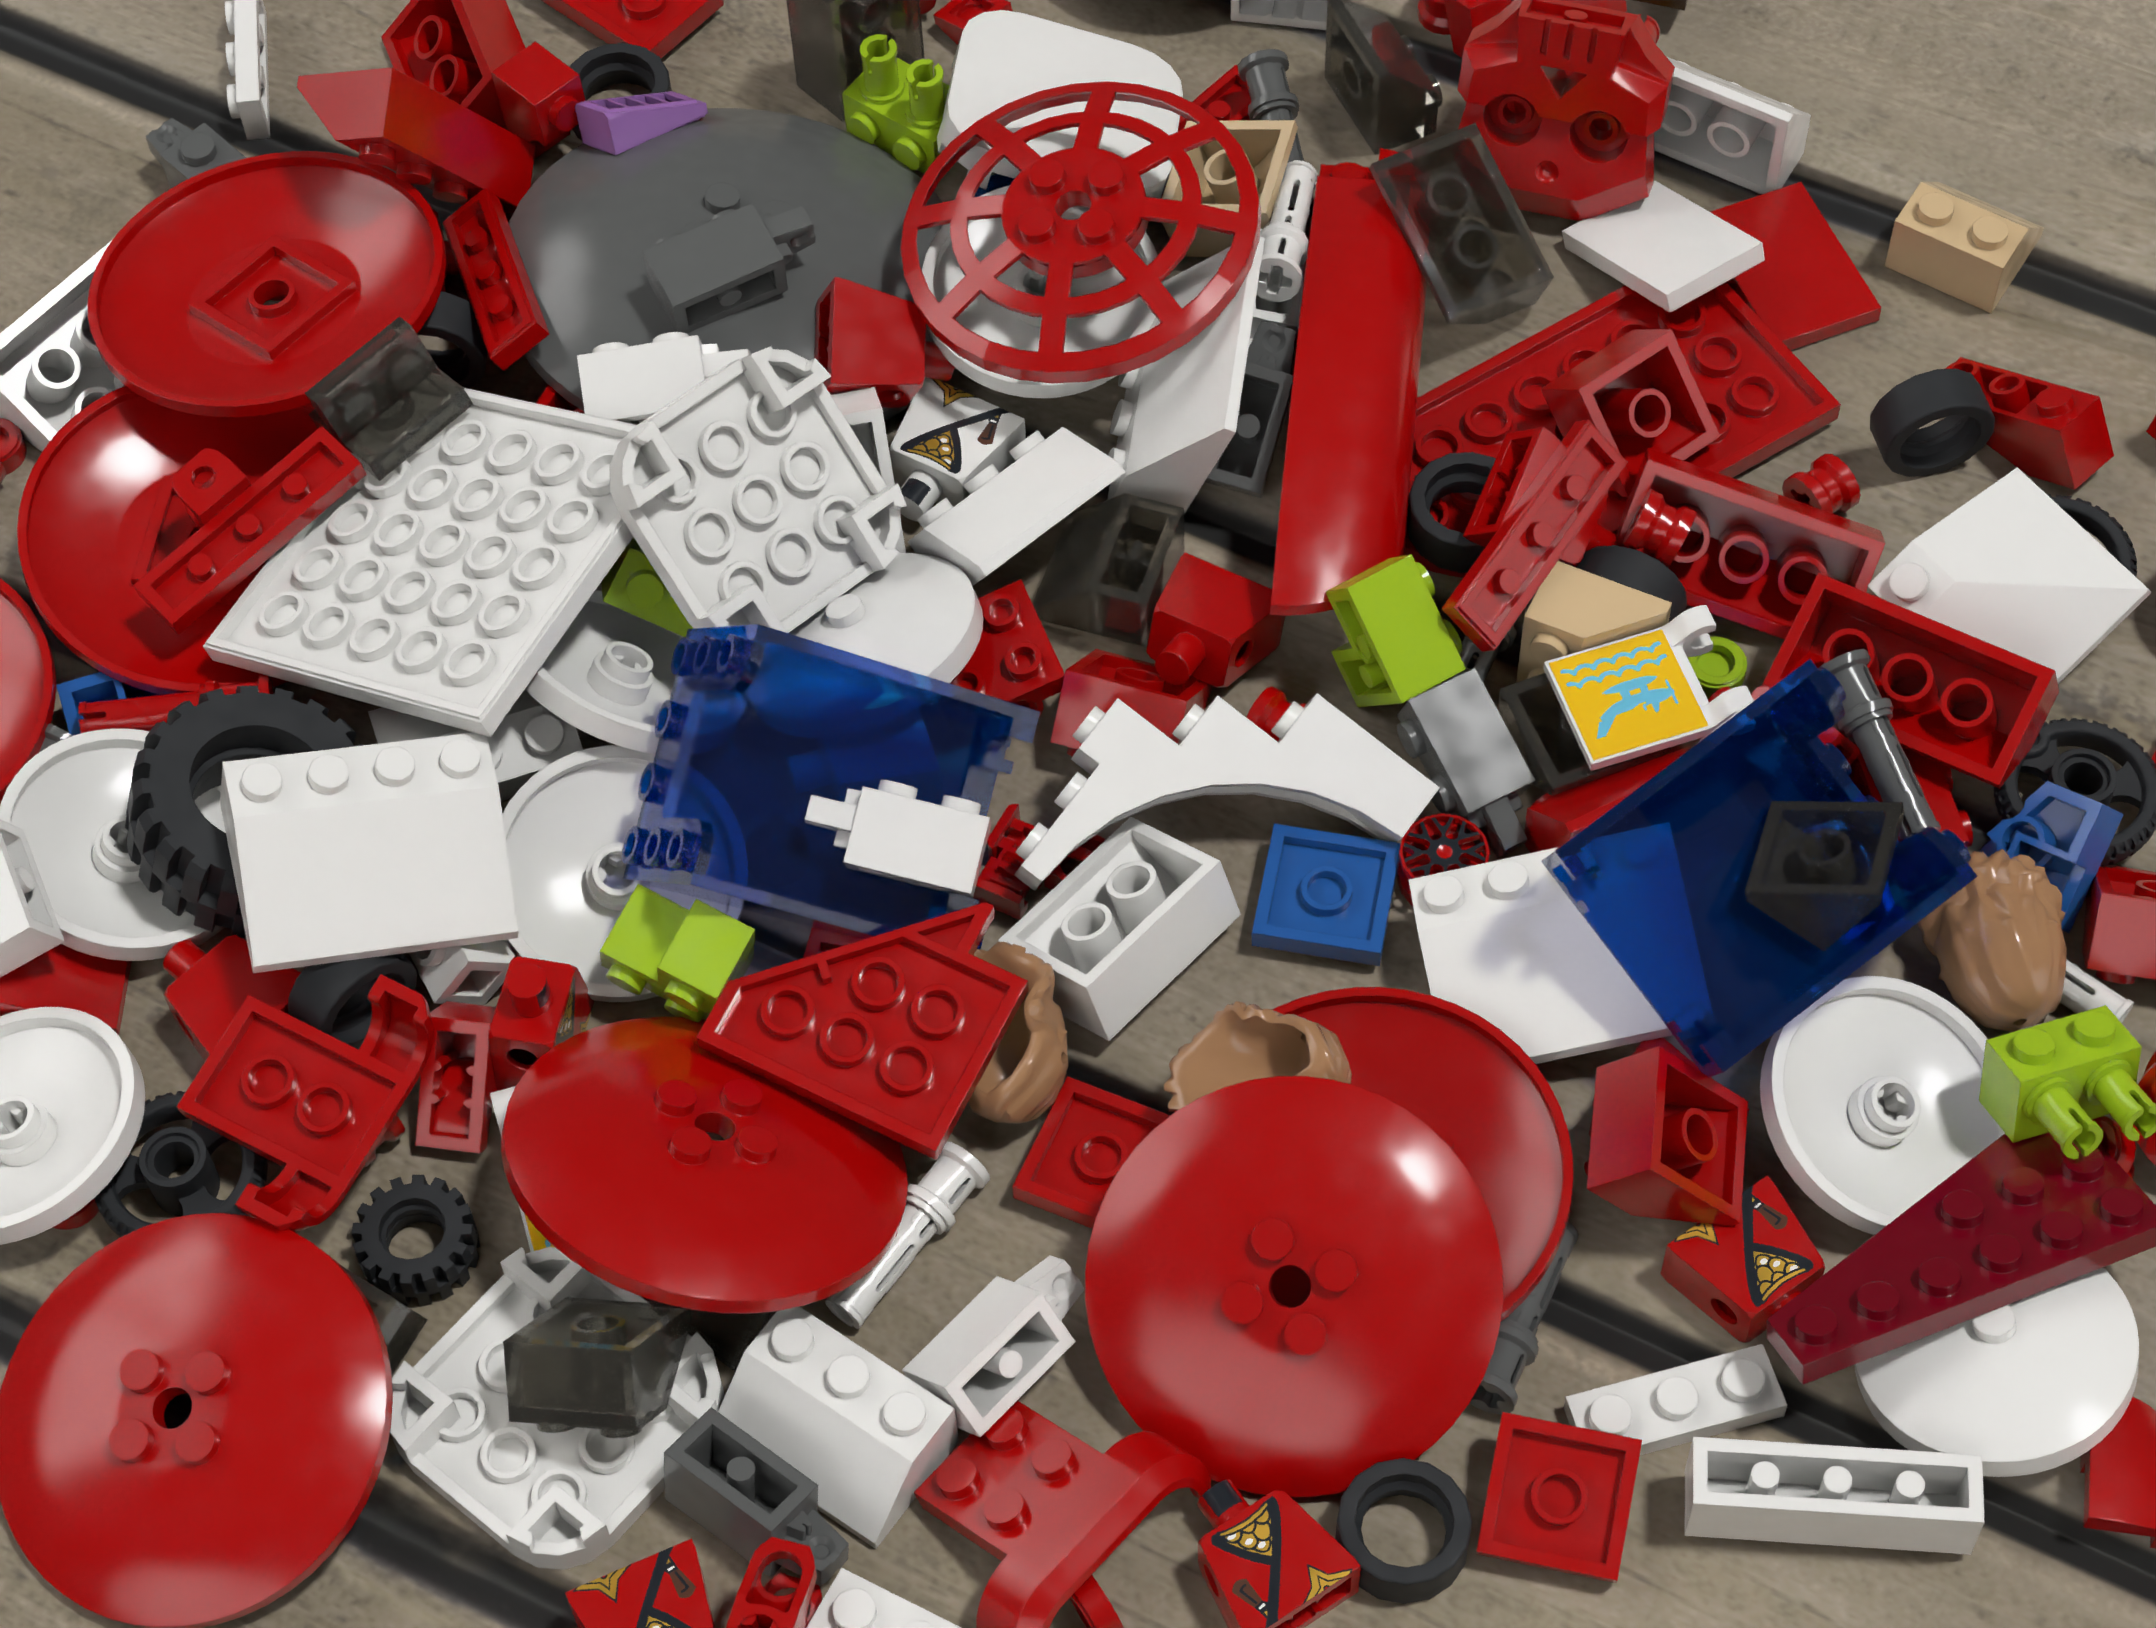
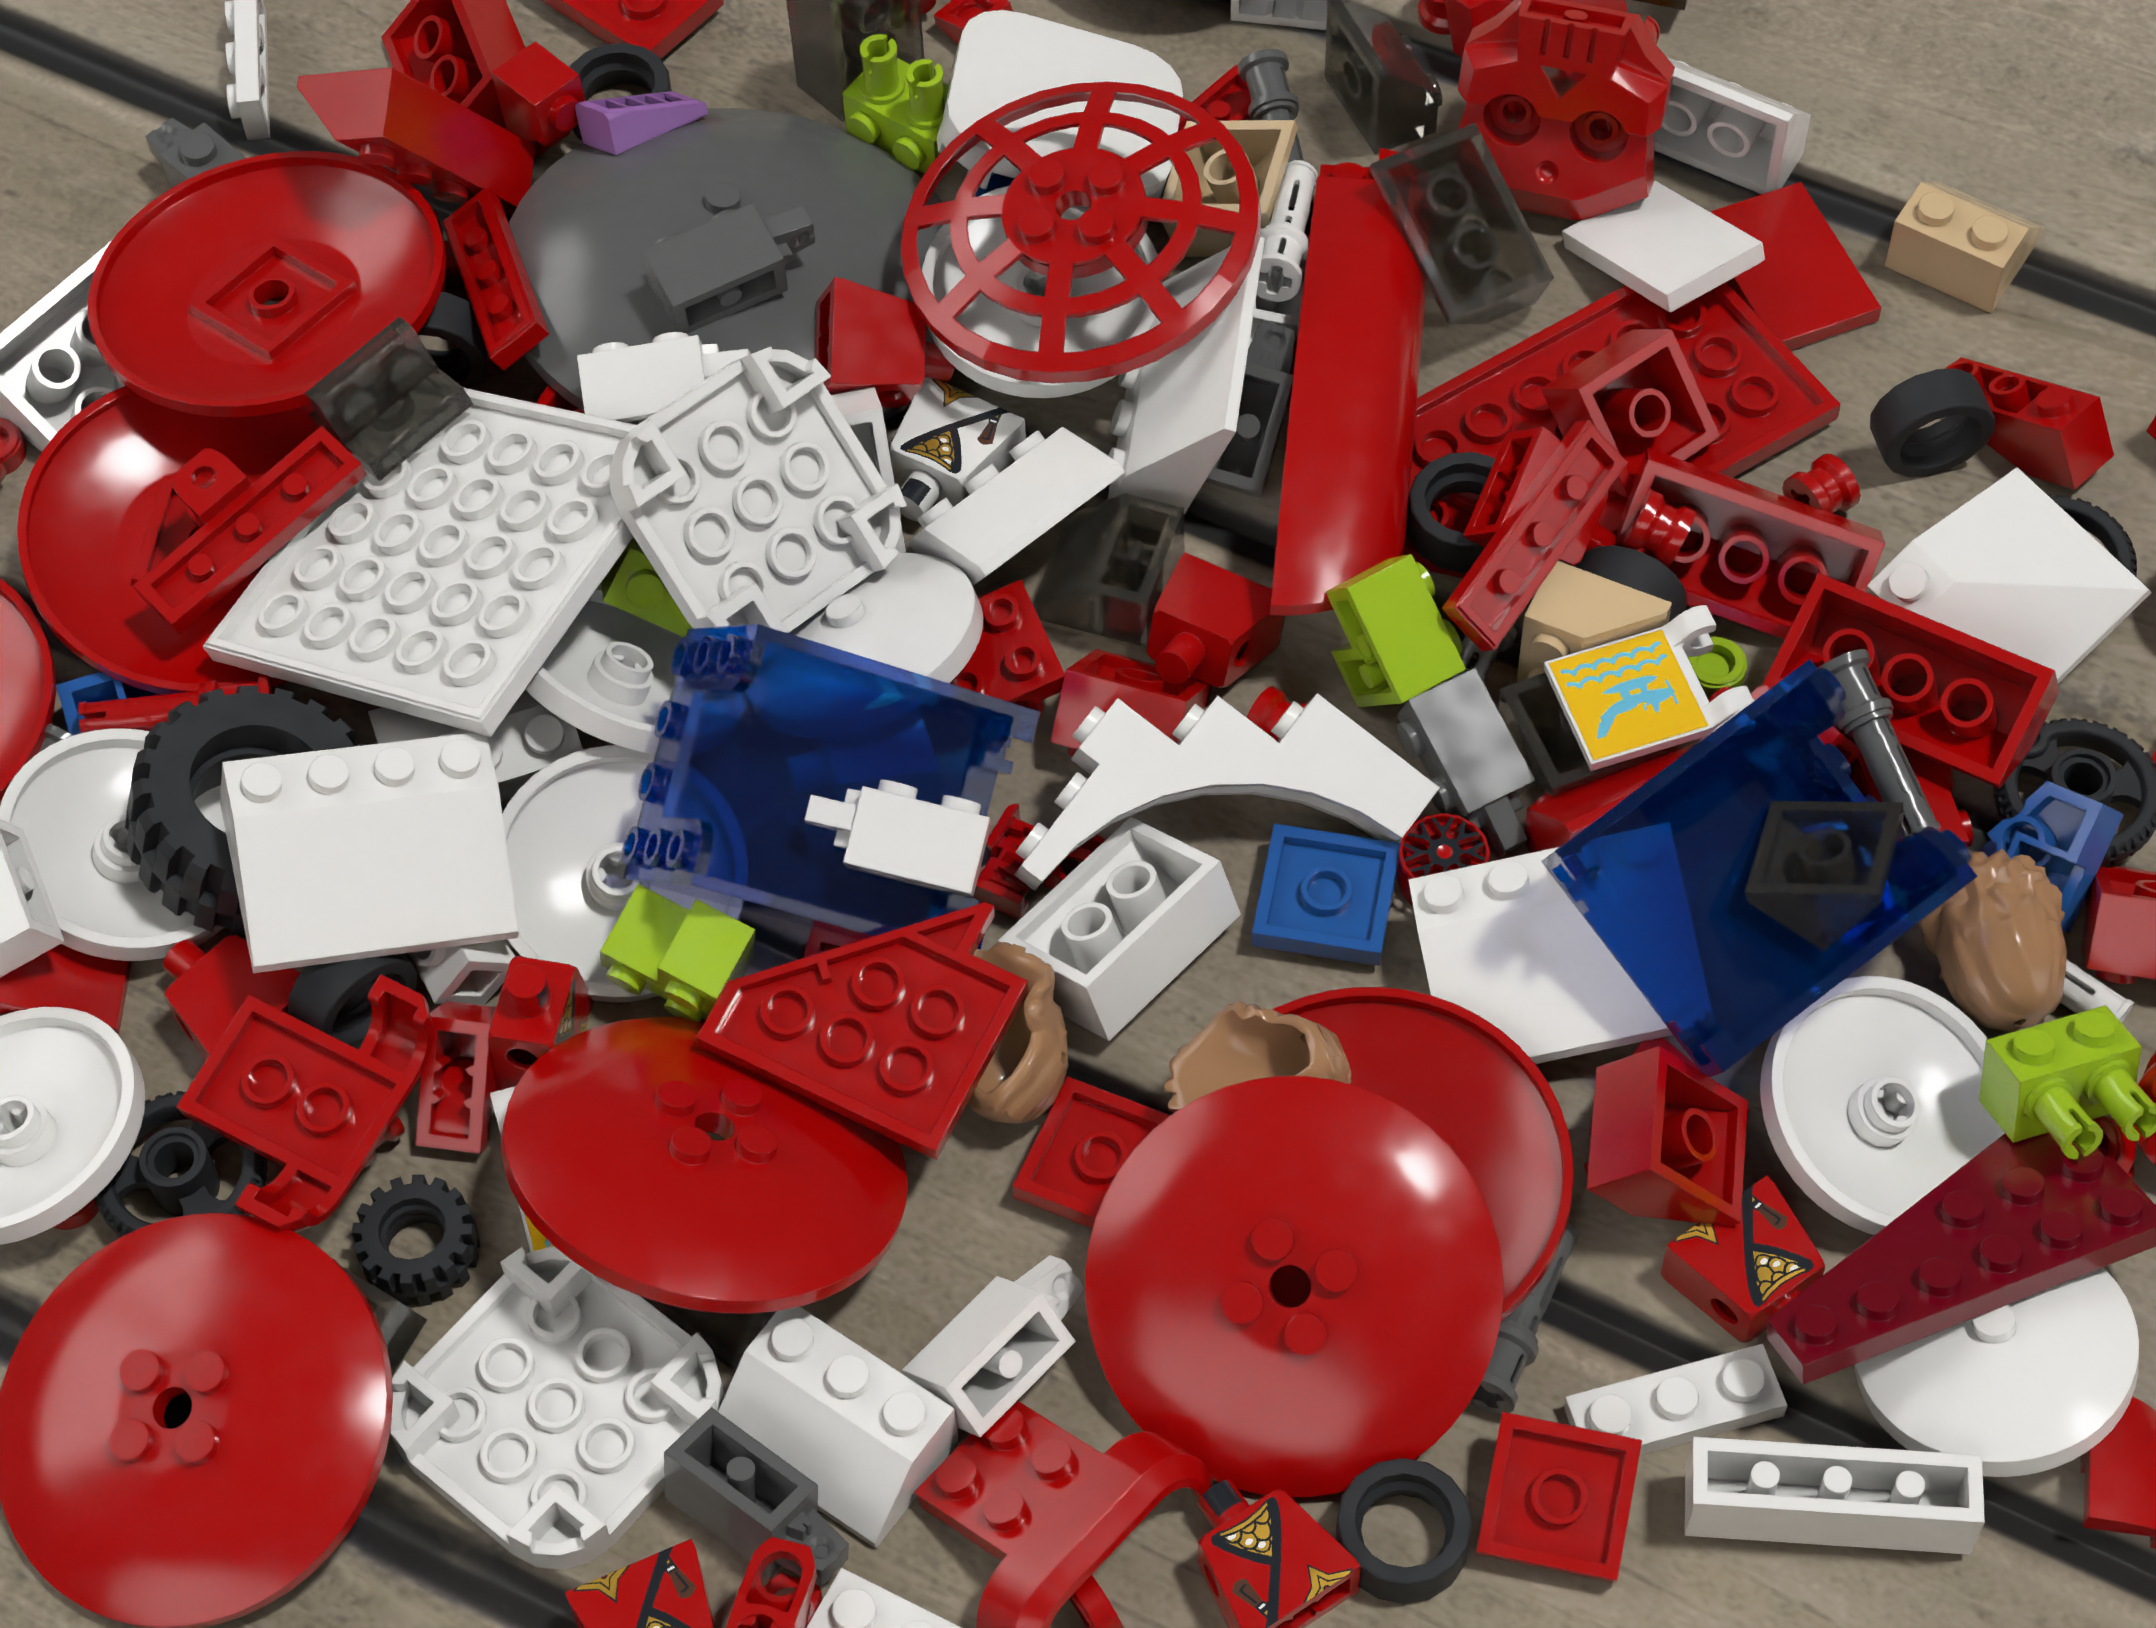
(595, 1365): clear smoke slope -> none
(926, 1213): white pin -> none

